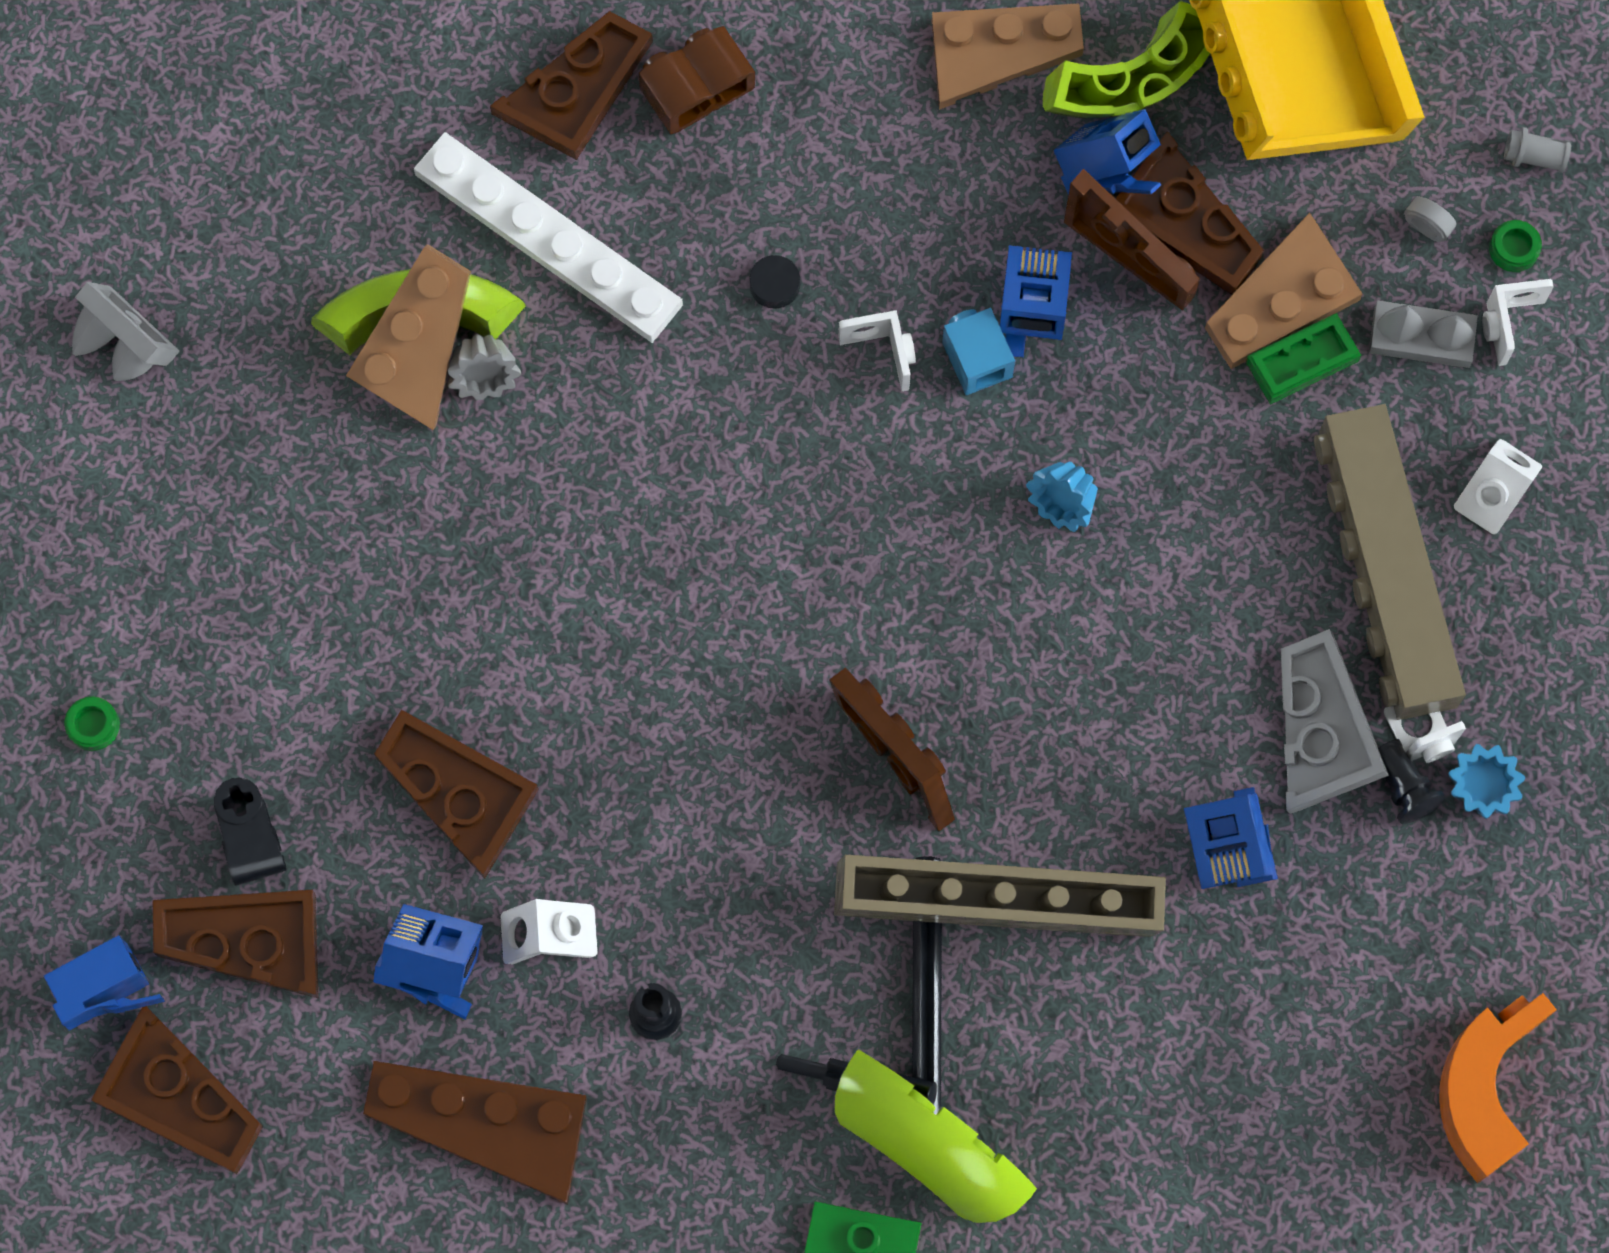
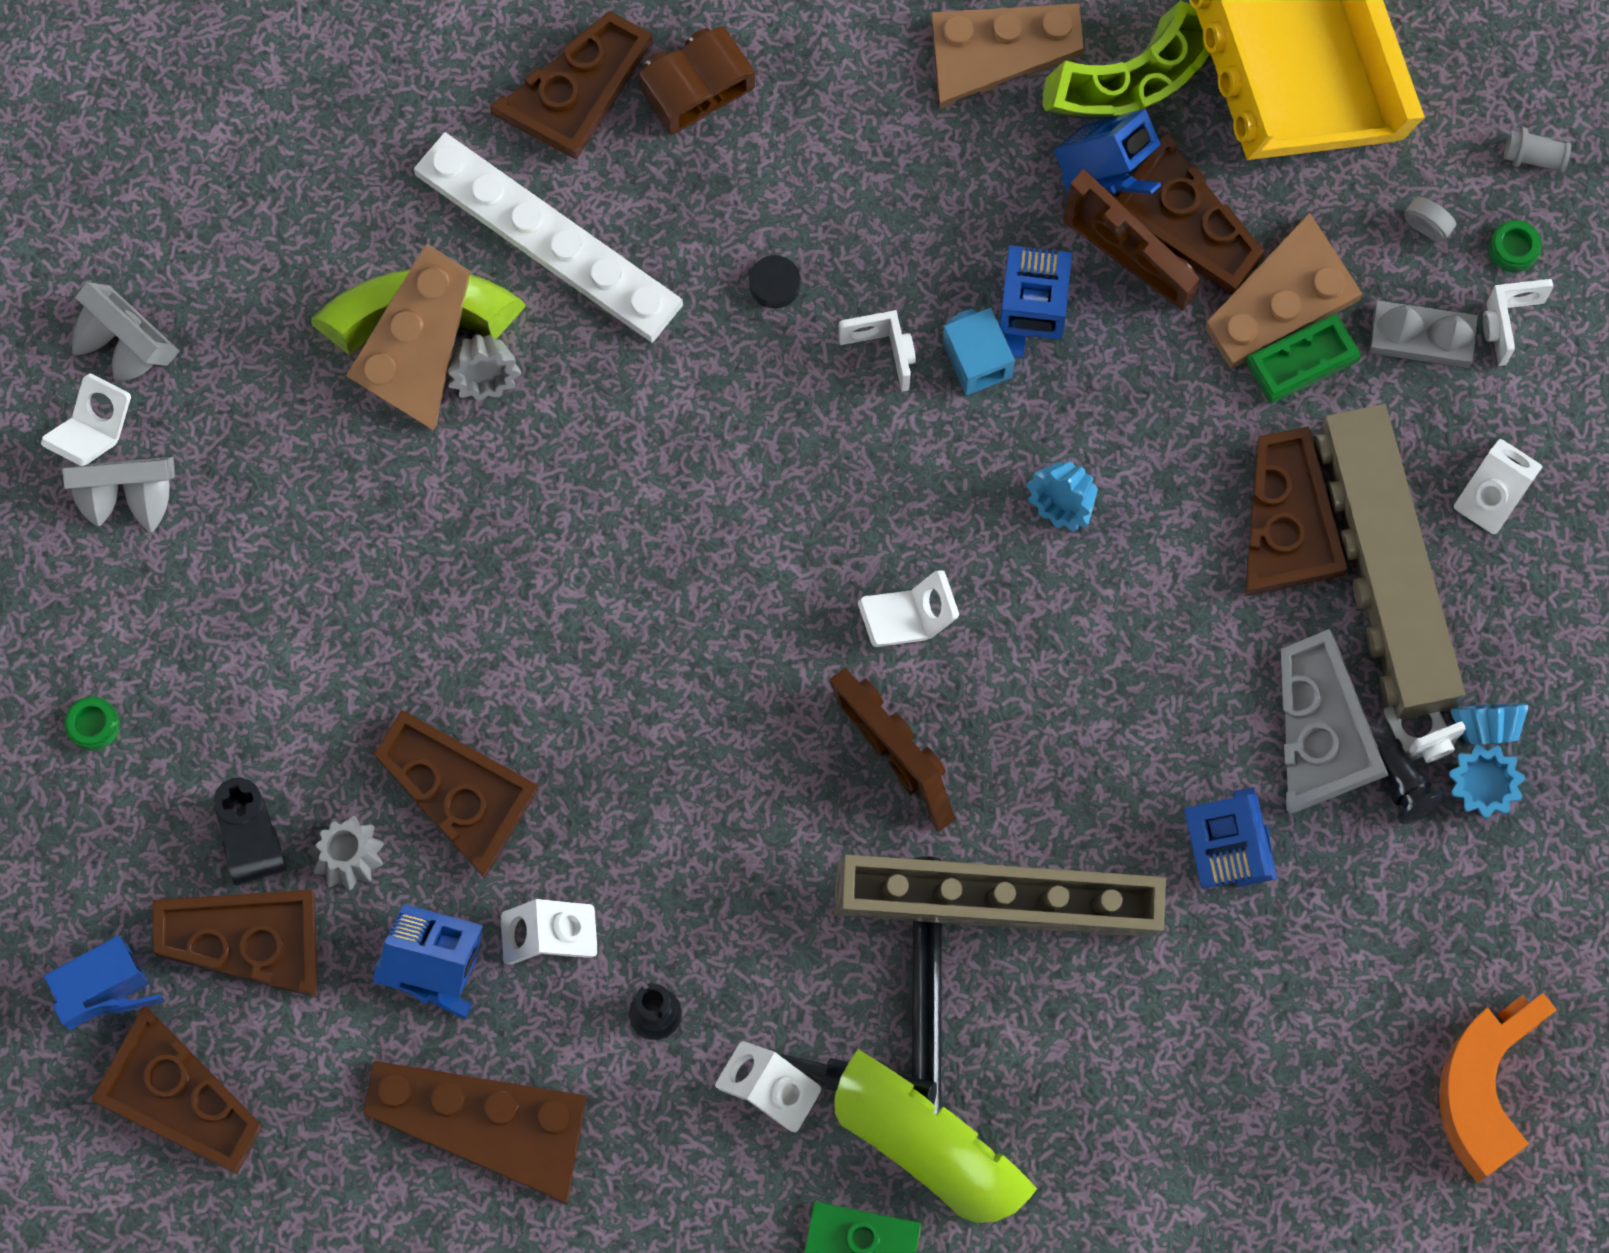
(86, 434): none -> white bracket
(143, 483): none -> light grey tile
(346, 852): none -> light grey piece
(771, 1085): none -> white bracket
(907, 614): none -> white bracket
(1291, 517): none -> reddish brown wing
(1491, 722): none -> dark azure piece

